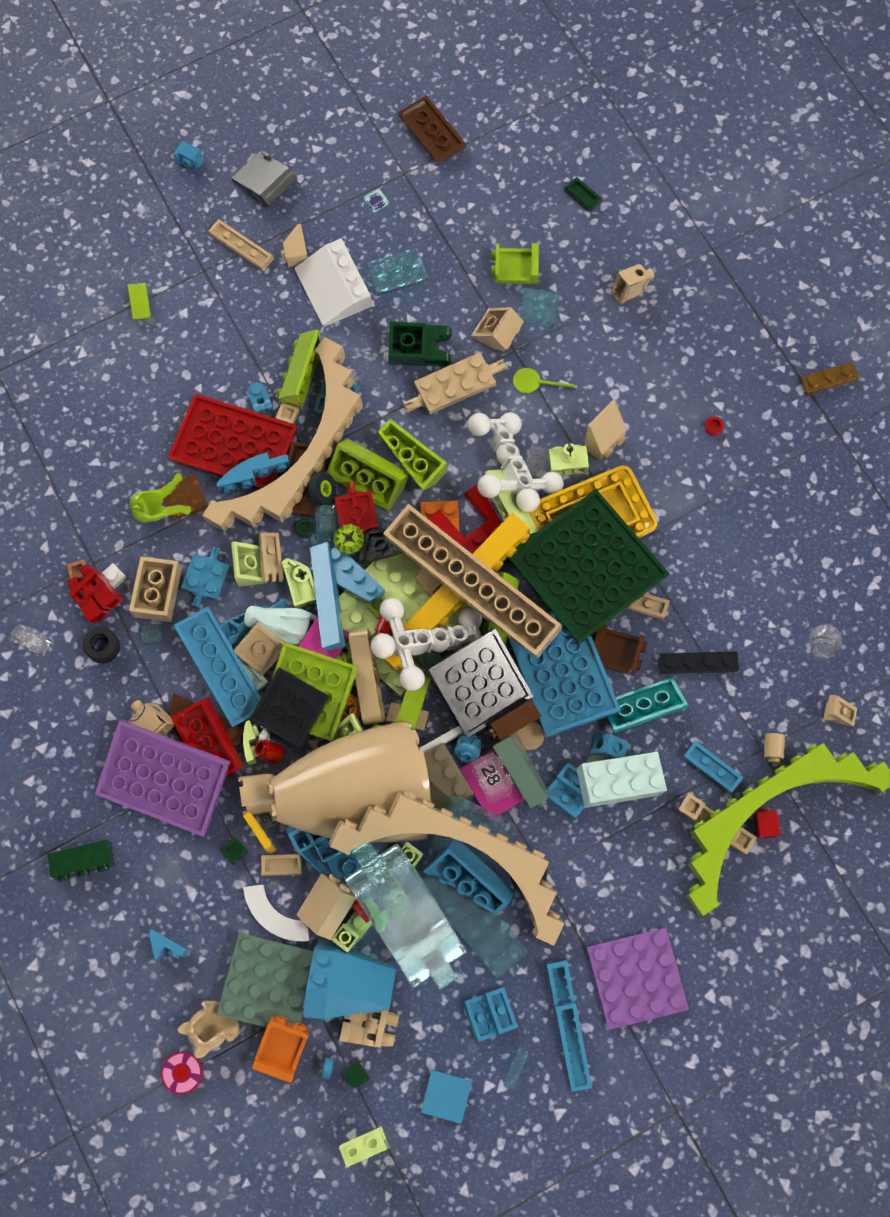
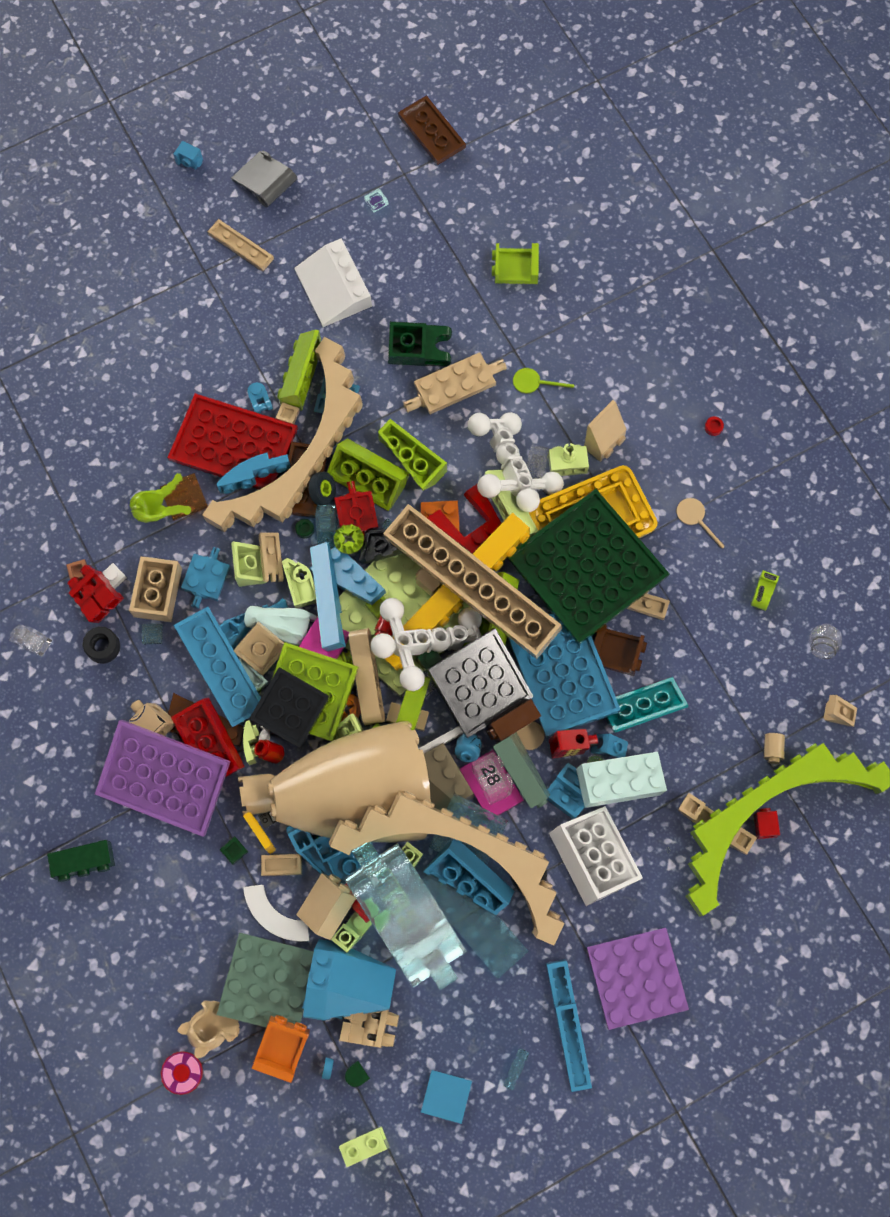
(139, 301): lime slope -> none
(161, 944): dark azure slope -> none
(294, 247): tan slope -> none
(397, 272): clear light blue plate -> none
(490, 1014): dark azure slope -> none
(498, 328): tan slope -> none
(539, 307): clear light blue plate -> none
(571, 743): none -> red torso
(583, 194): dark green tile -> none
(595, 855): none -> white slope
(631, 283): tan torso -> none
(691, 512): none -> tan piece
(698, 662): black plate -> none
(713, 767): dark azure plate -> none
(764, 590): none -> lime leg
(829, 378): pearl gold plate -> none

